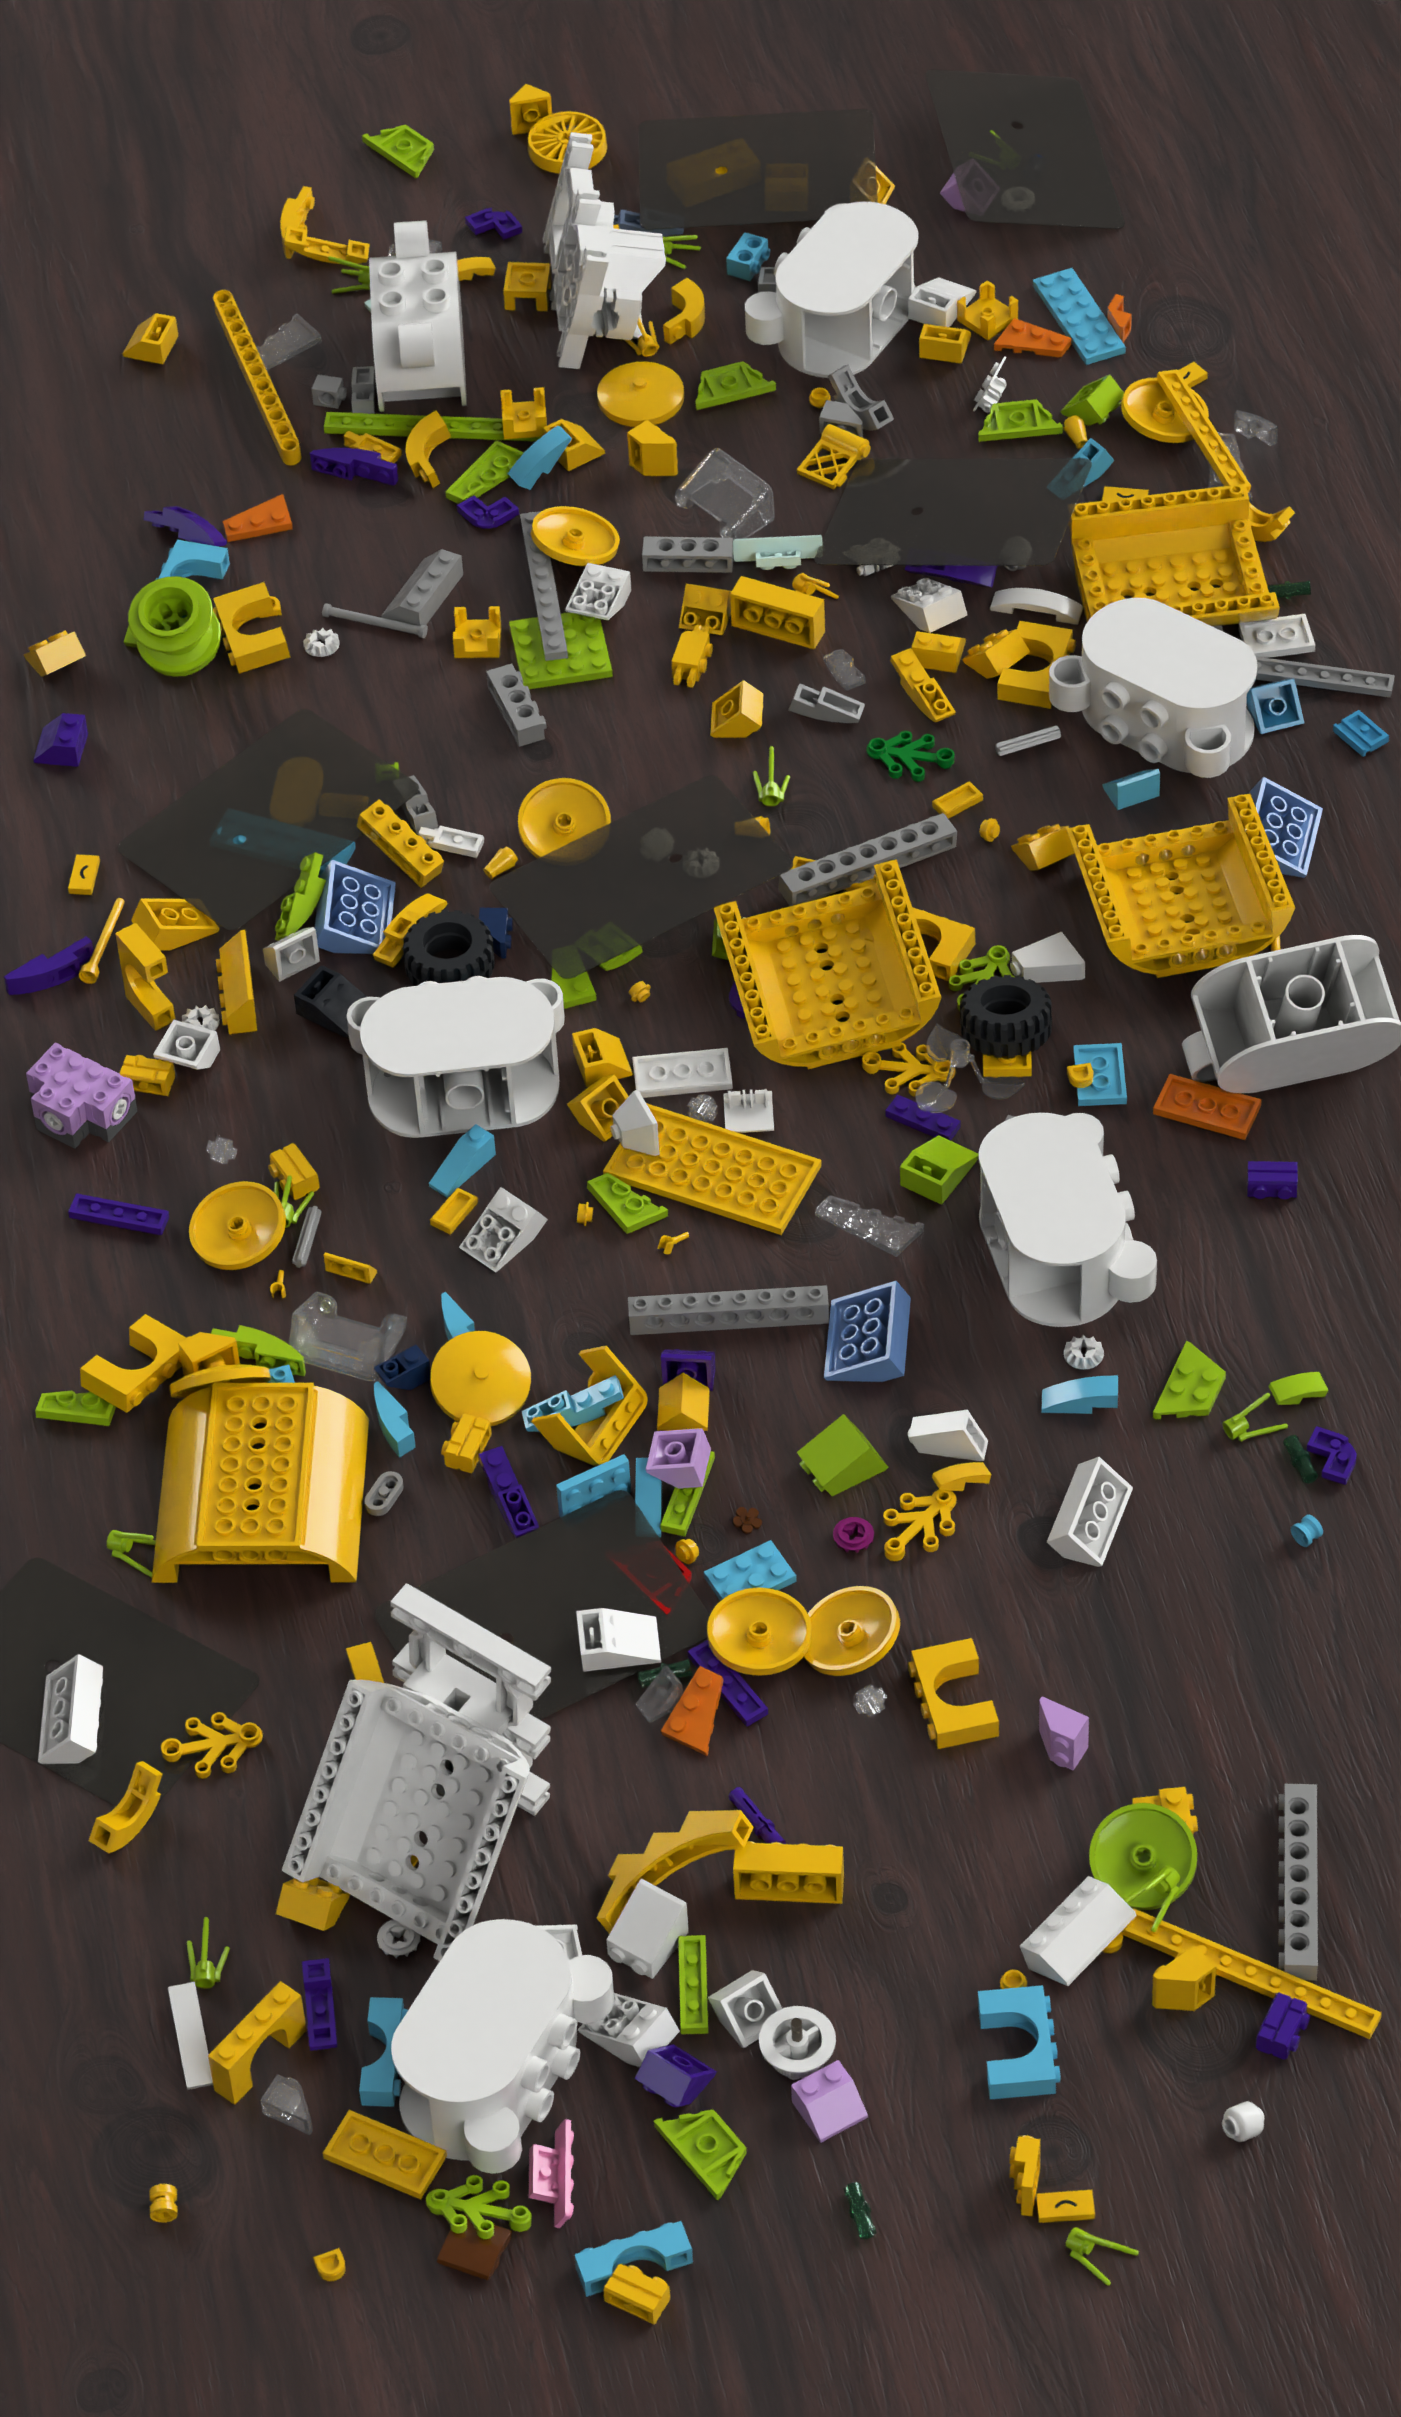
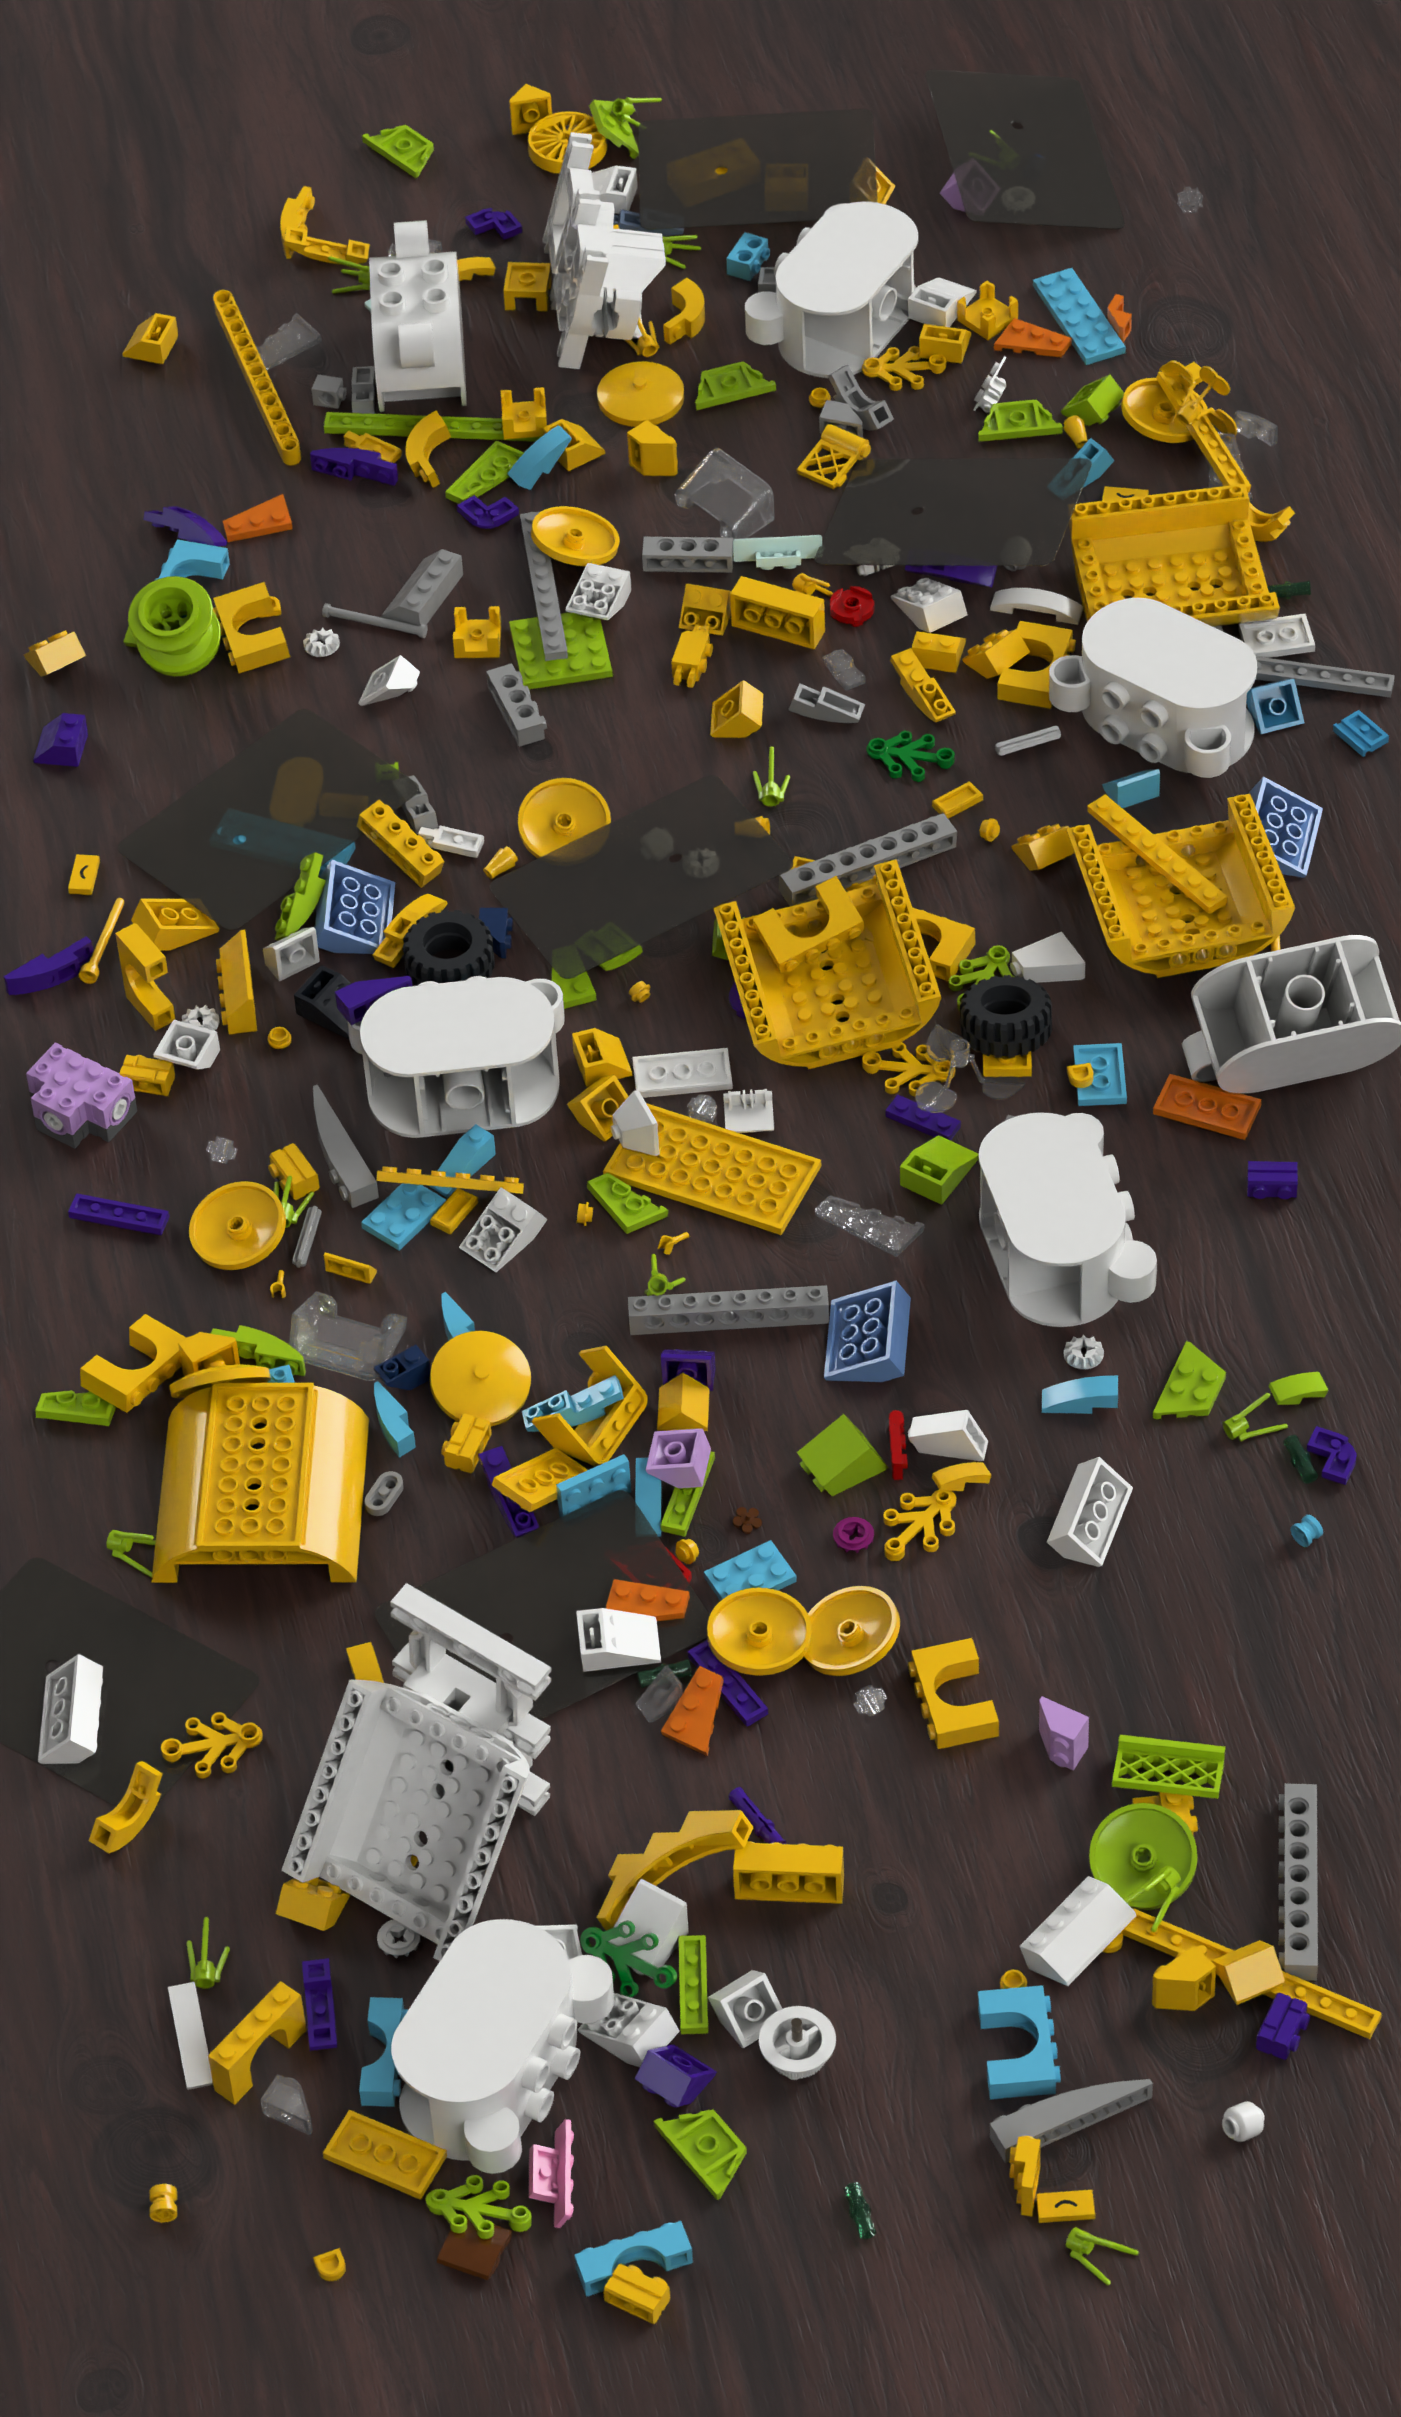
(279, 1038): none -> yellow plate
(343, 1159): none -> light grey slope
(358, 997): none -> dark purple slope
(390, 681): none -> white slope
(403, 1214): none -> medium azure plate
(439, 1178): none -> yellow plate
(536, 1480): none -> yellow plate
(613, 126): none -> lime wing
(616, 186): none -> white slope
(623, 1955): none -> green plant
(625, 107): none -> lime plant
(648, 1600): none -> orange wing
(658, 1282): none -> lime plant
(791, 950): none -> yellow arch
(828, 2101): lavender slope -> none
(855, 616): none -> red plate
(878, 368): none -> yellow plant
(897, 1443): none -> red hinge
(1066, 2113): none -> light grey slope
(1157, 854): none -> yellow plate
(1169, 1756): none -> lime fence
(1190, 200): none -> clear gear
(1191, 409): none -> yellow plant
(1250, 1971): none -> yellow slope

